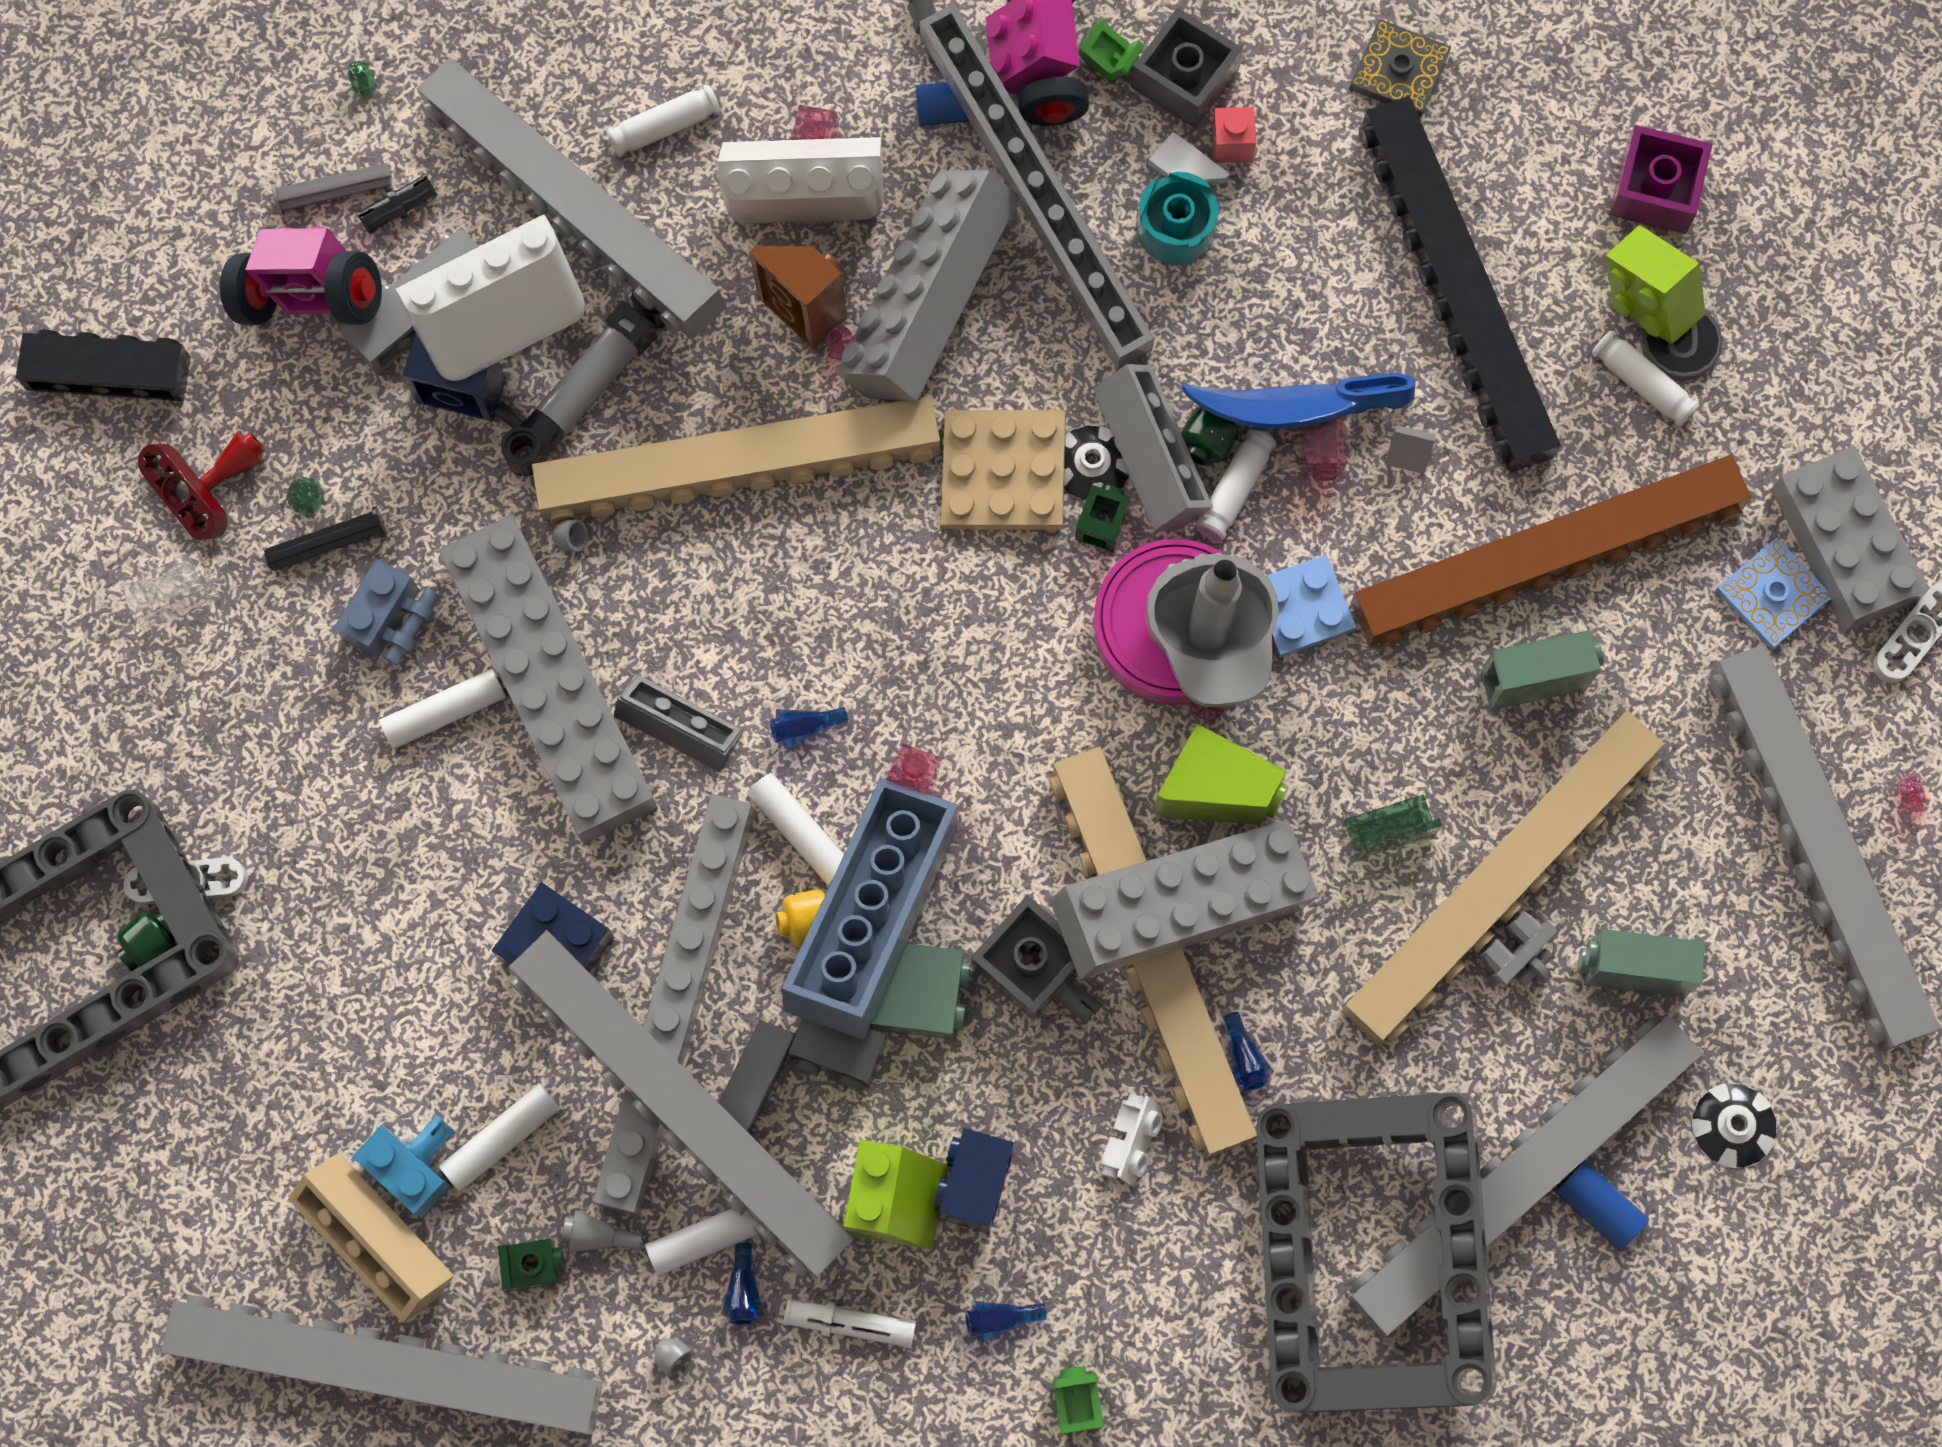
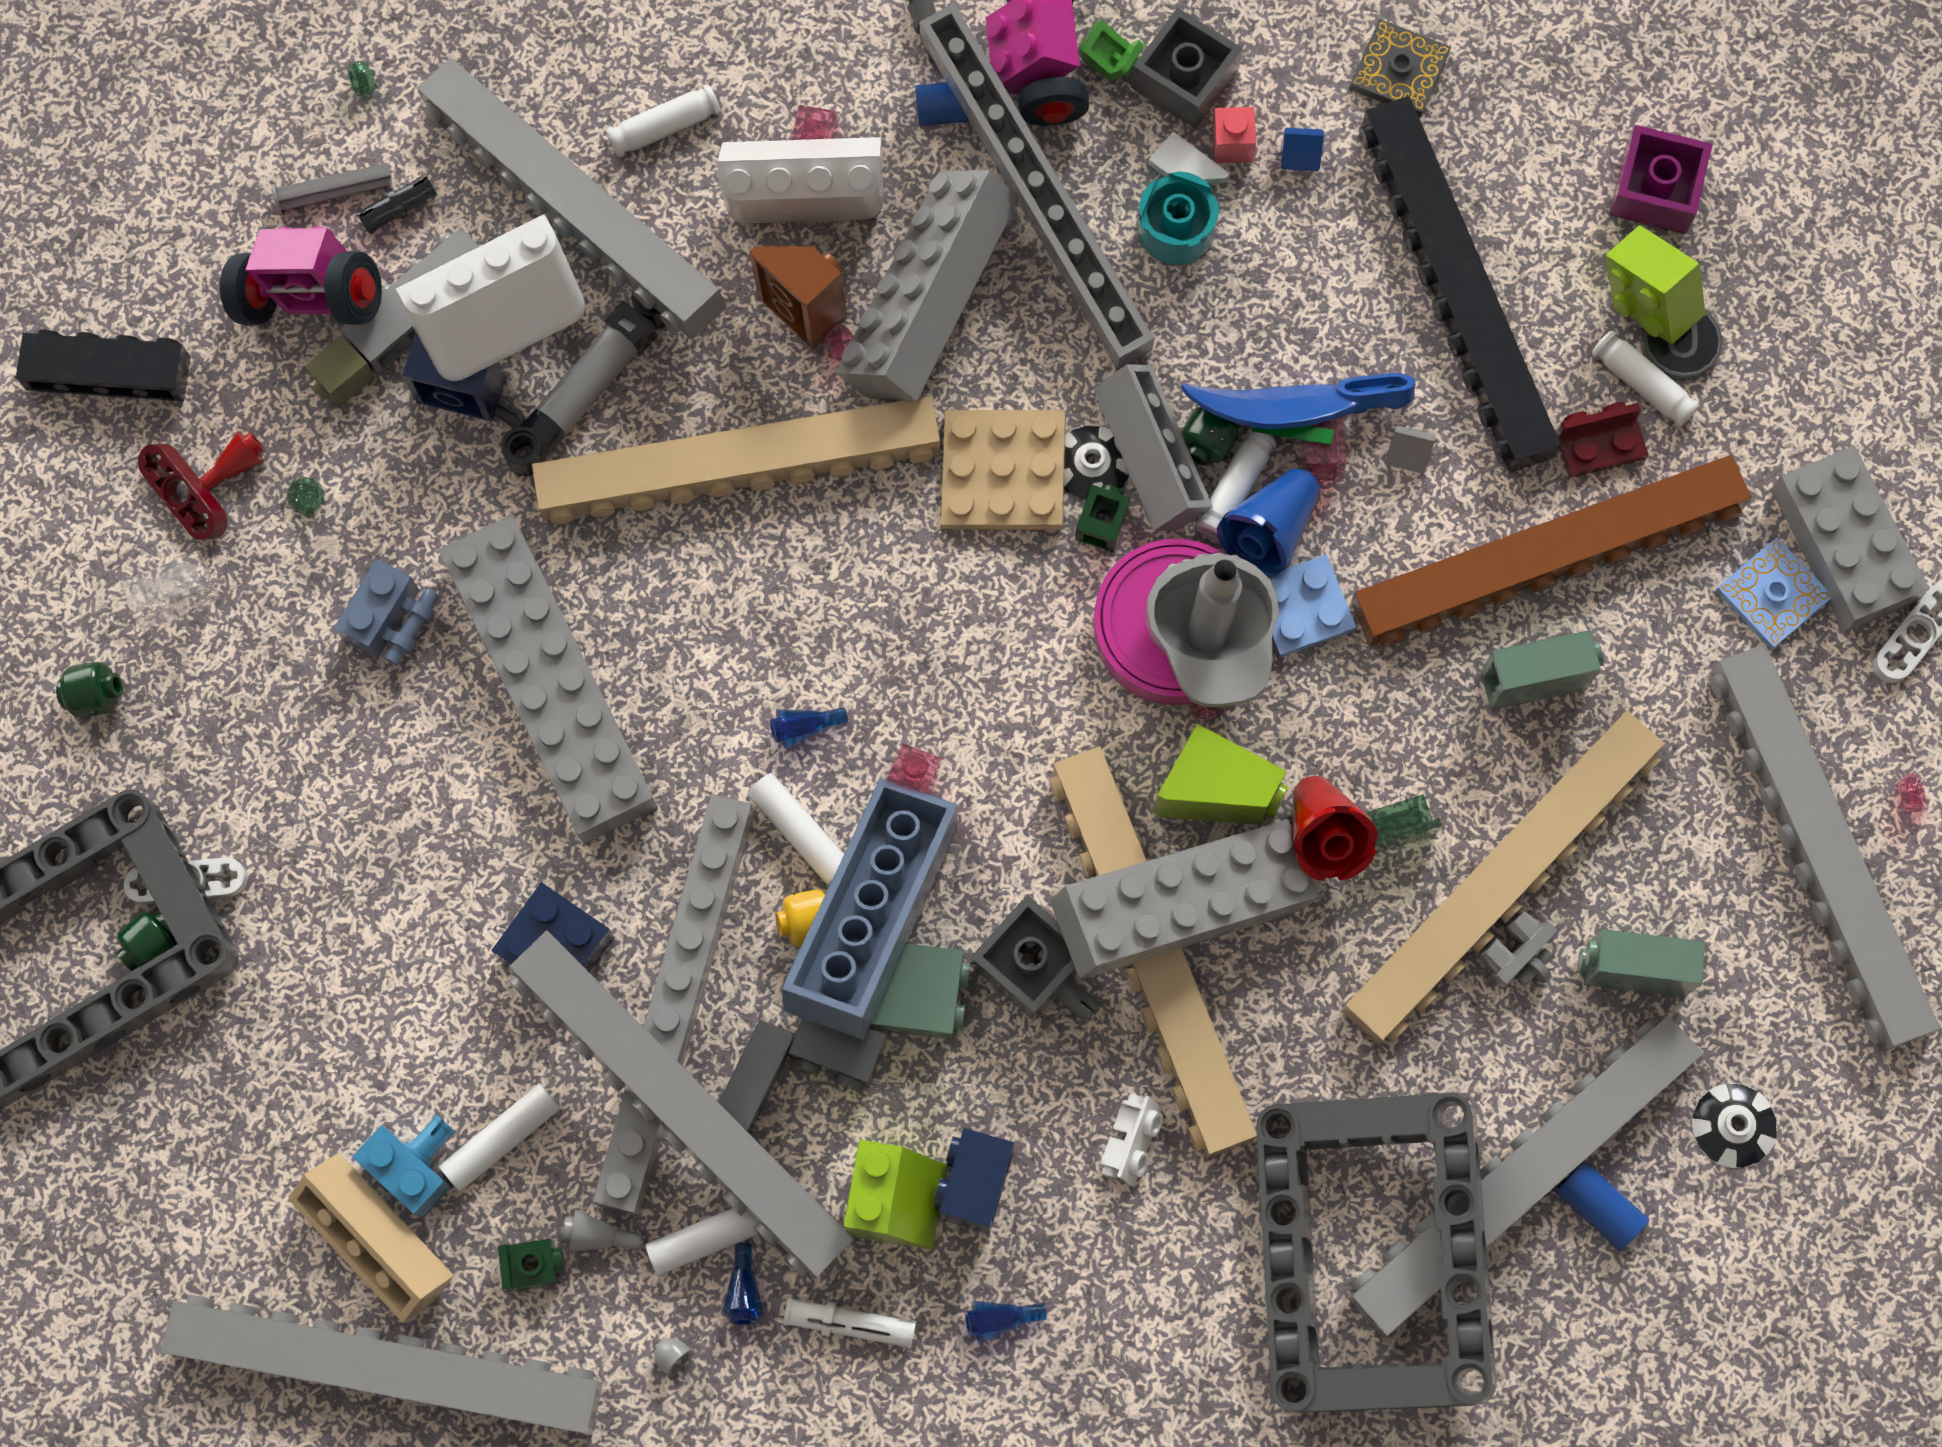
(89, 689): none -> dark green head
(325, 540): black axle -> none
(338, 372): none -> olive brick
(442, 708): white piece -> none
(570, 535): light grey hinge -> none
(676, 727): dark grey slope -> none
(1077, 1400): bright green bracket -> none
(1248, 1063): clear blue cone -> none
(1271, 522): none -> blue cone
(1302, 149): none -> blue slope
(1305, 433): none -> green piece
(1330, 831): none -> red cone
(1601, 439): none -> dark red bracket

